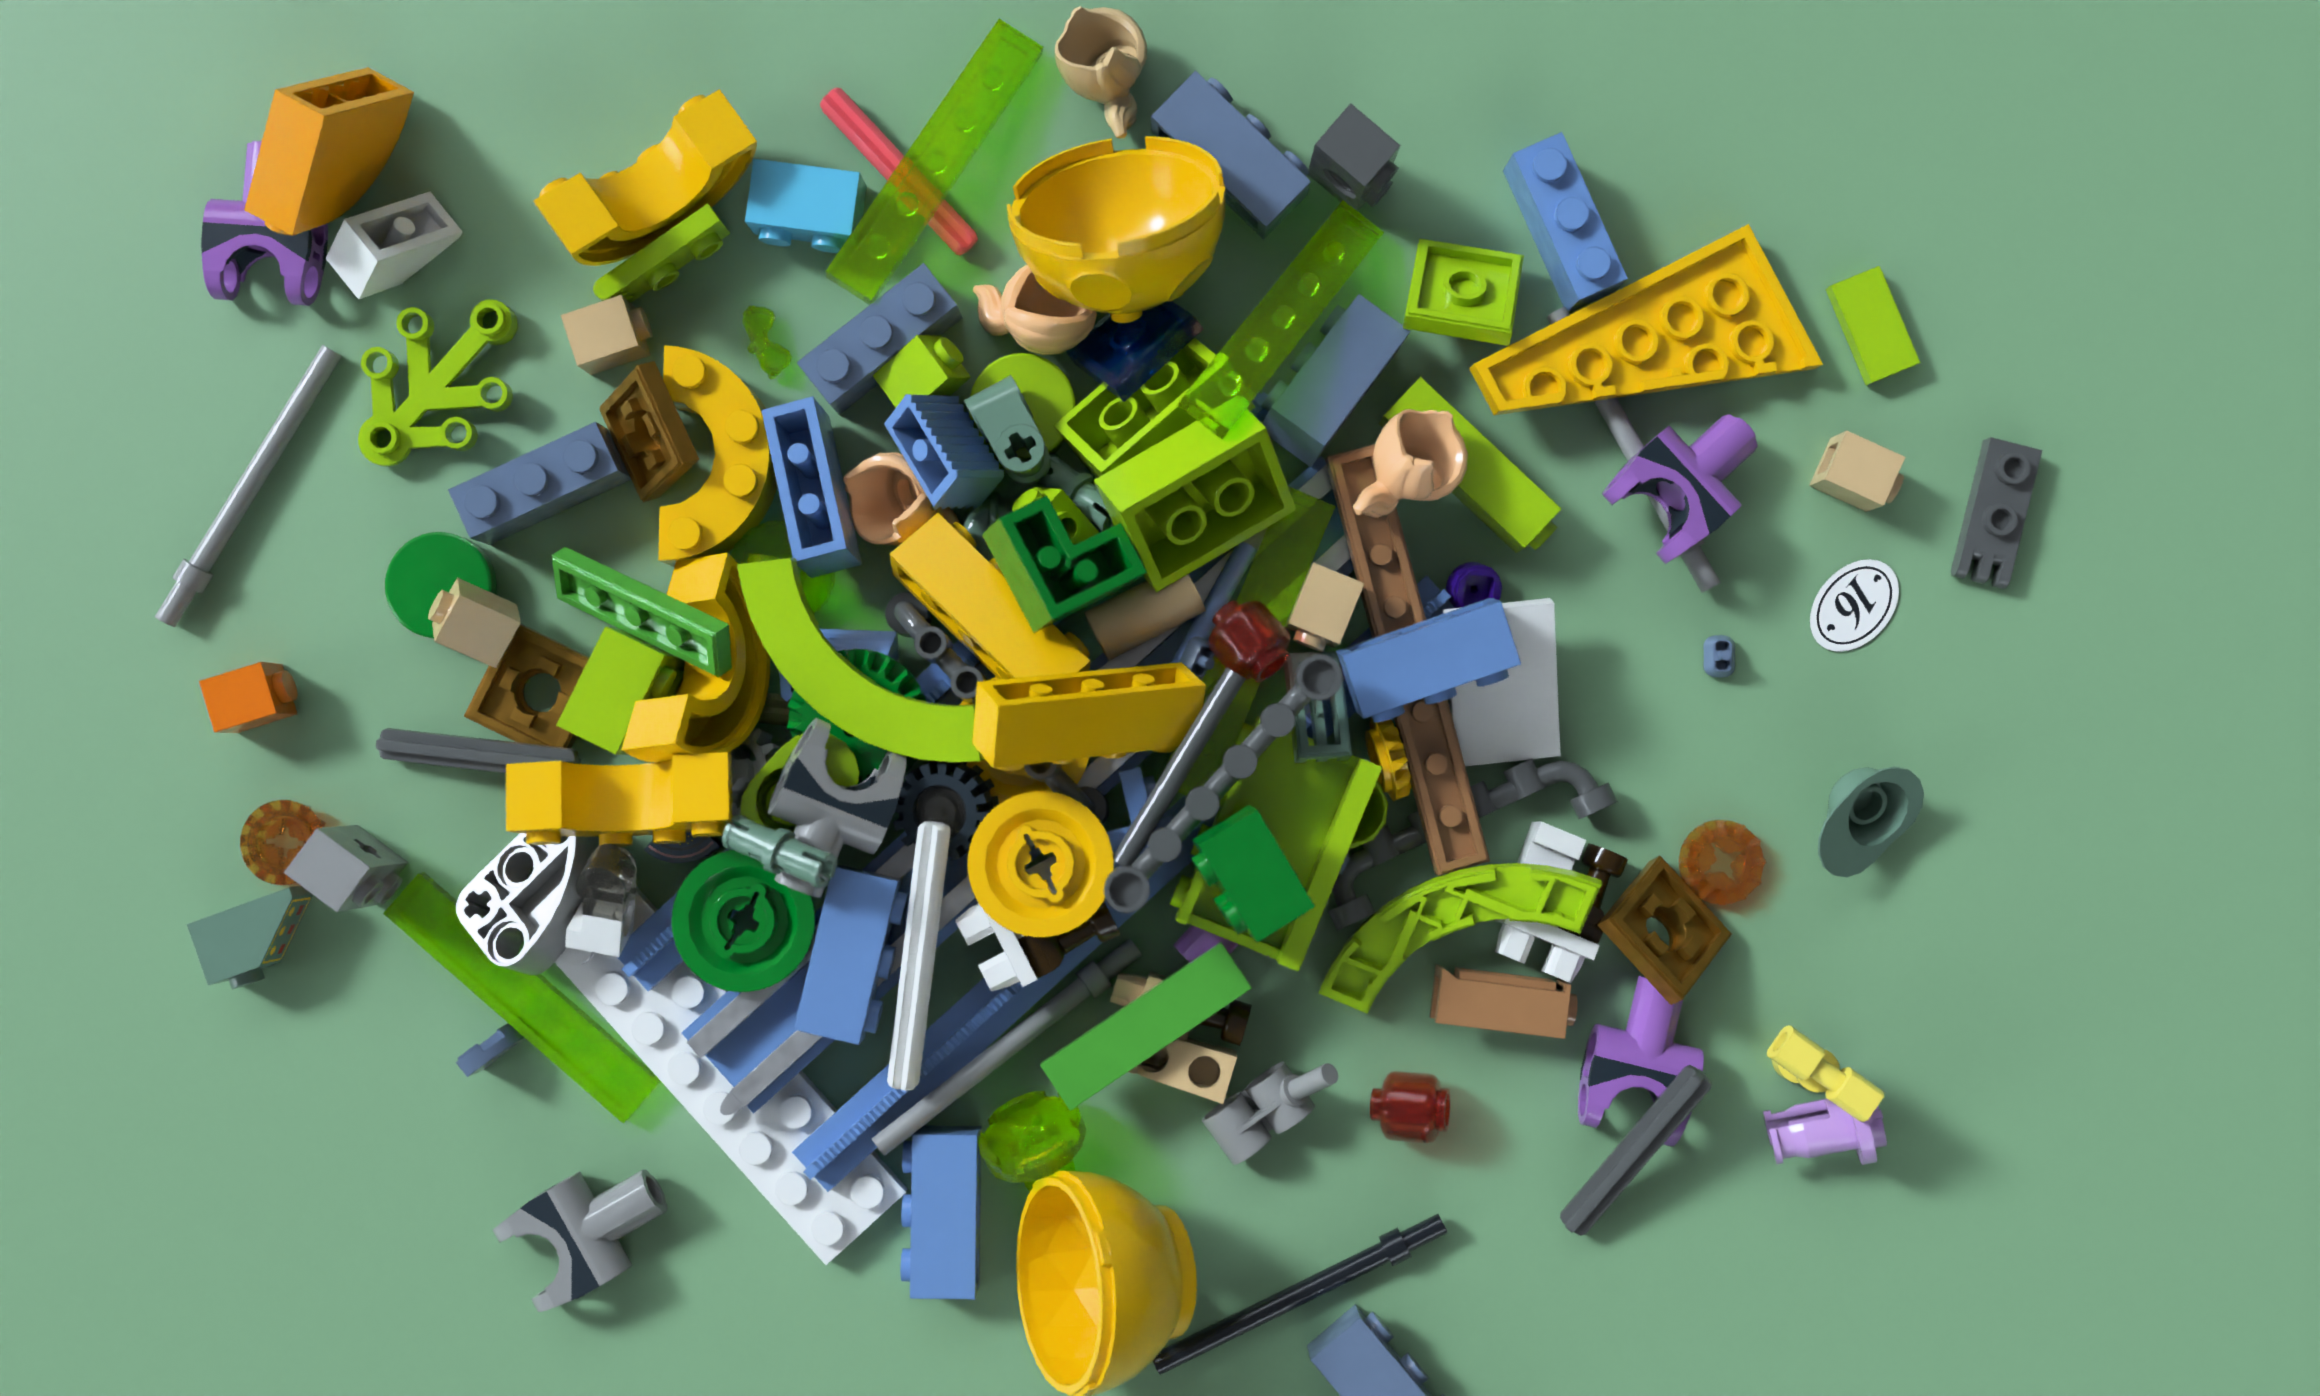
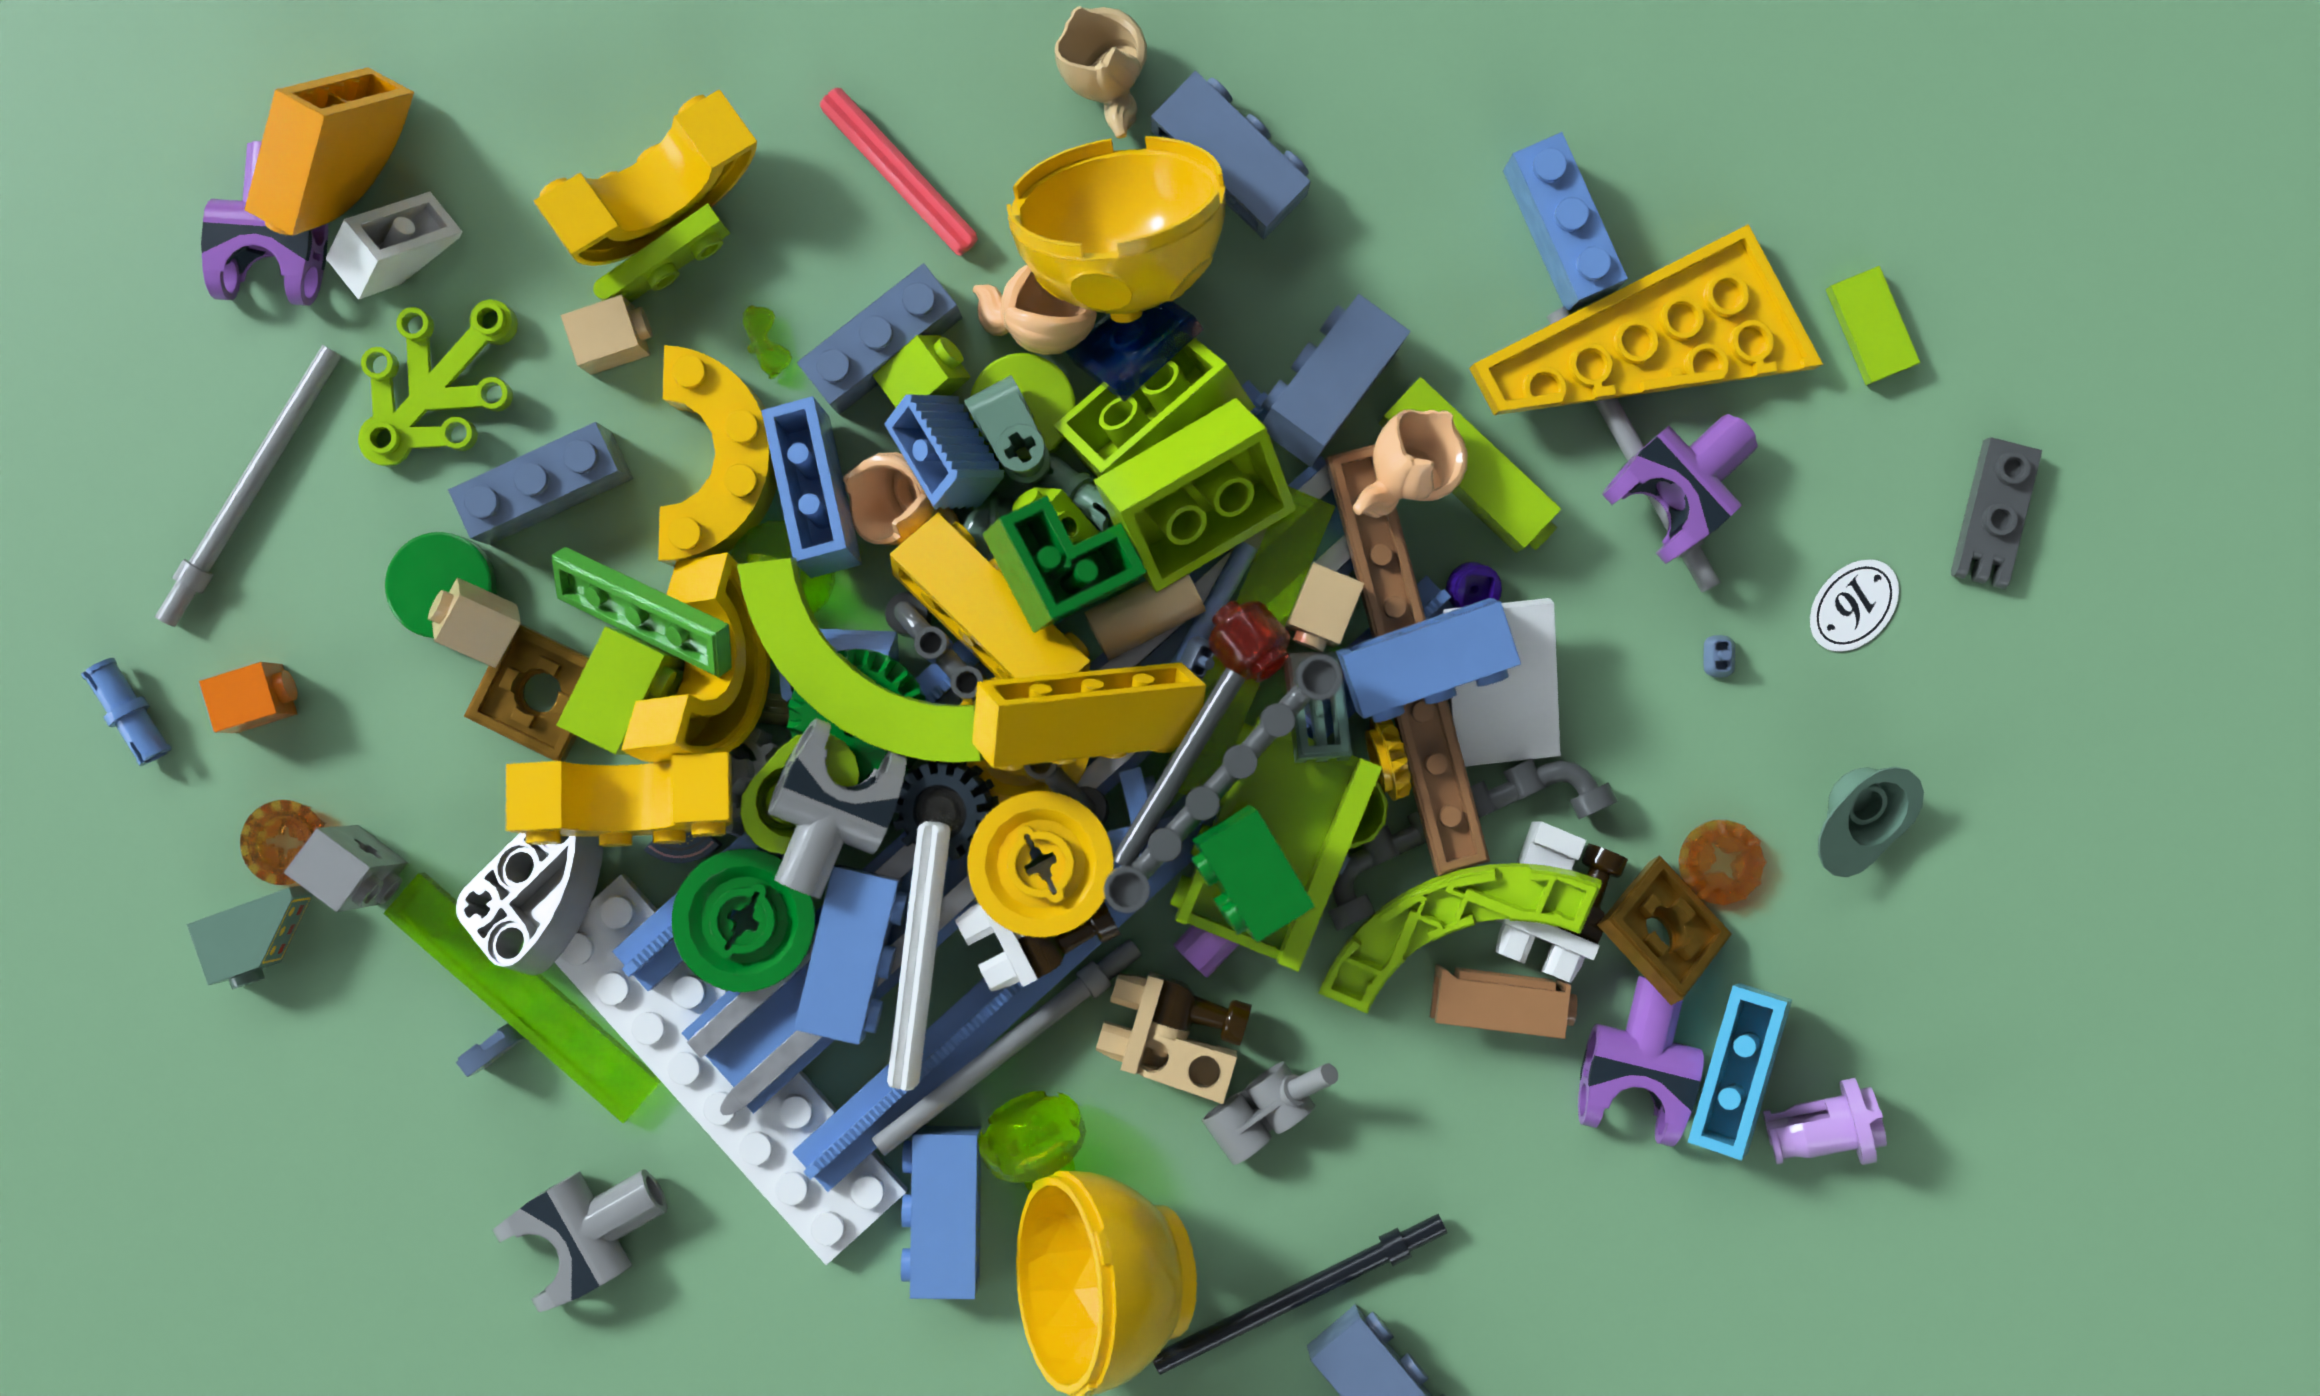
(126, 711): none -> medium blue pin
(465, 751): dark grey axle -> none
(608, 903): leg -> none
(635, 418): pearl gold piece -> none
(779, 851): sand green pin -> none
(804, 204): medium azure brick -> none
(934, 162): clear neon green tile -> none
(1145, 1025): bright green tile -> none
(1280, 320): clear neon green tile -> none
(1354, 159): dark grey brick -> none
(1411, 1107): clear red head -> none
(1463, 292): lime tile -> none
(1635, 1150): dark grey axle -> none
(1739, 1071): none -> medium azure brick
(1818, 1070): light yellow bar -> none
(1859, 472): tan brick -> none

